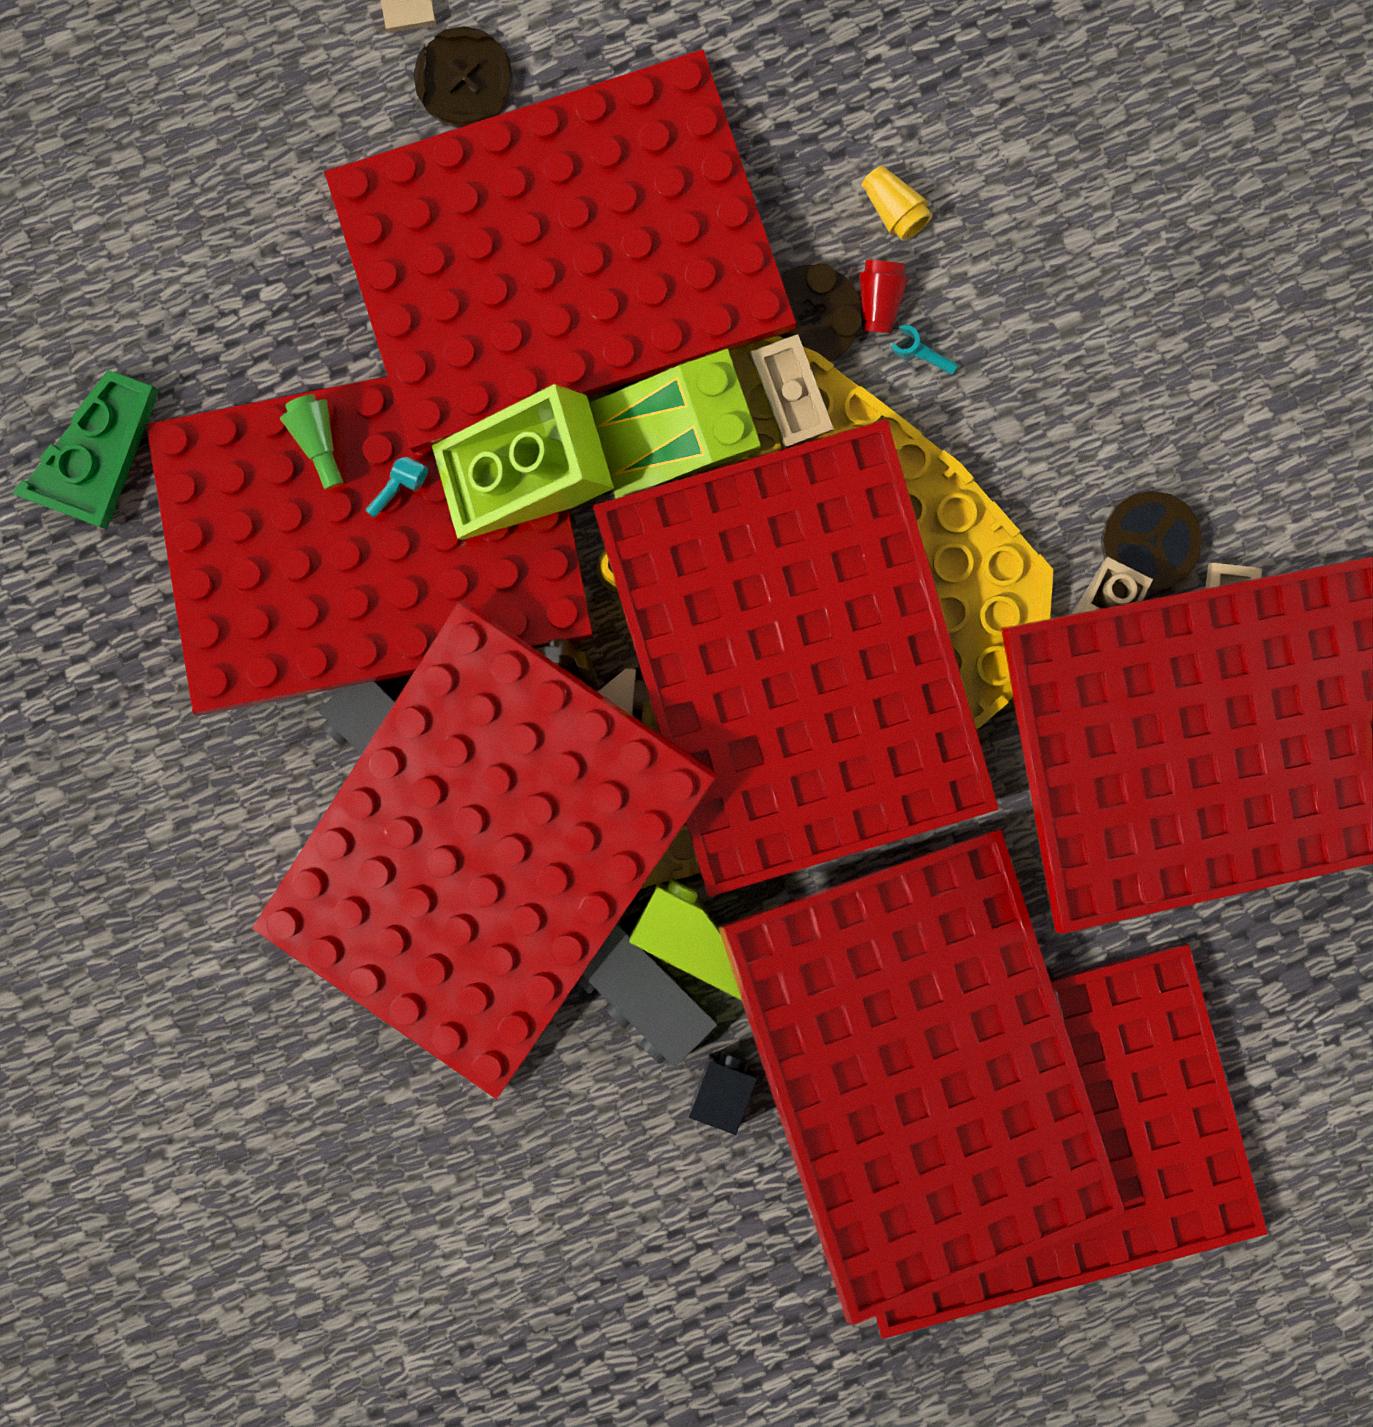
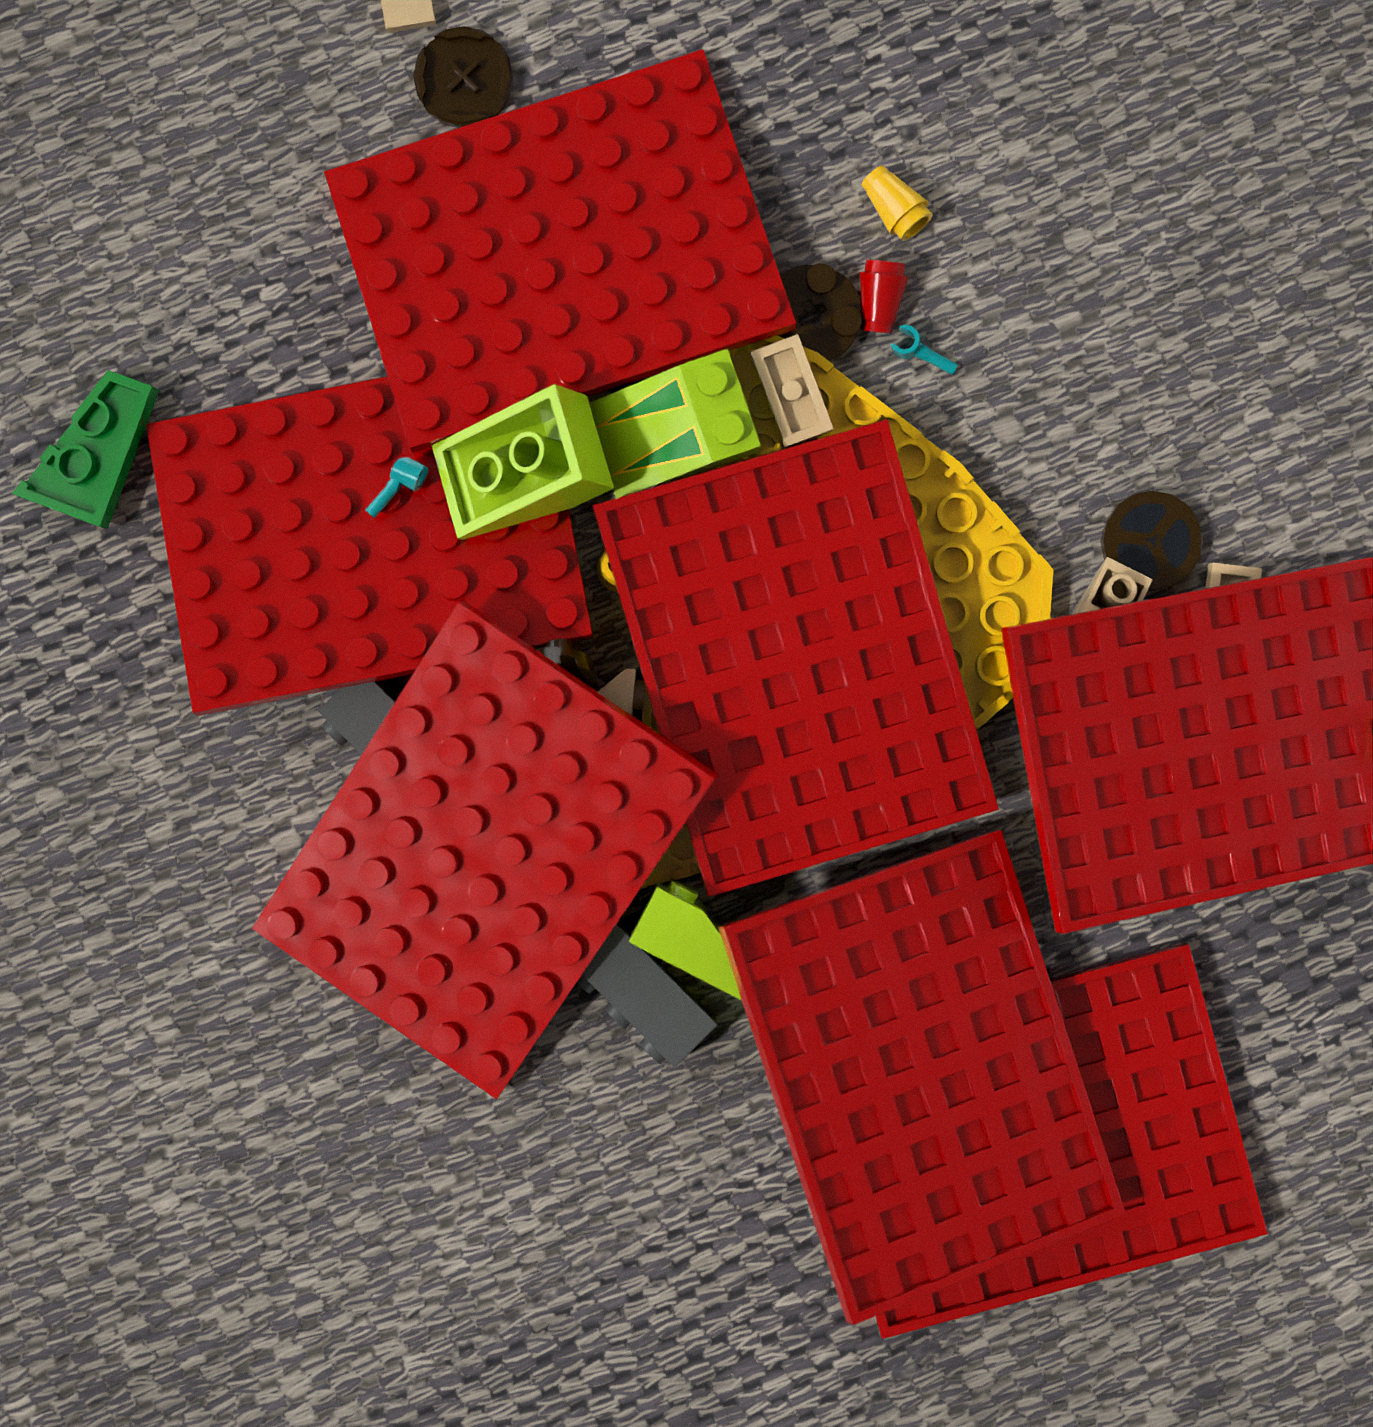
(311, 428): bright green cone -> none
(723, 1092): black brick -> none

